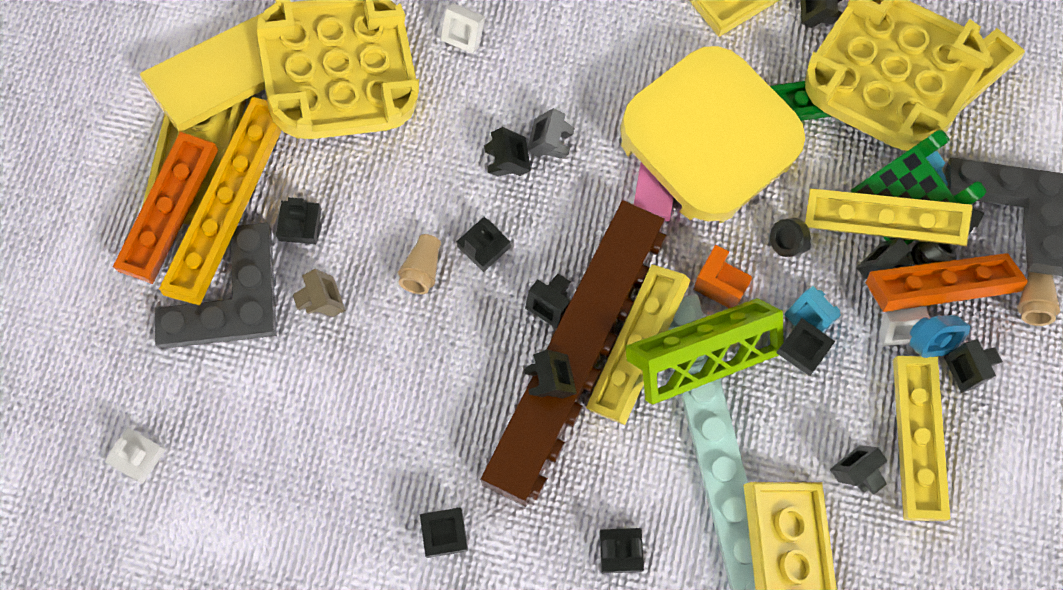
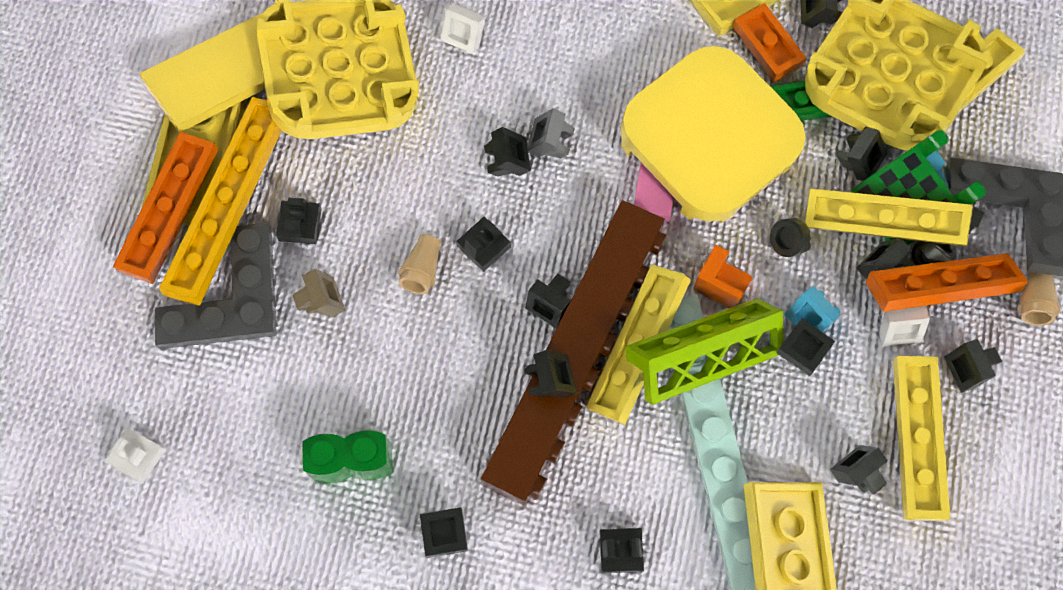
(336, 459): none -> green brick
(769, 42): none -> orange plate
(865, 154): none -> pearl dark grey tile
(938, 335): dark azure plate -> none

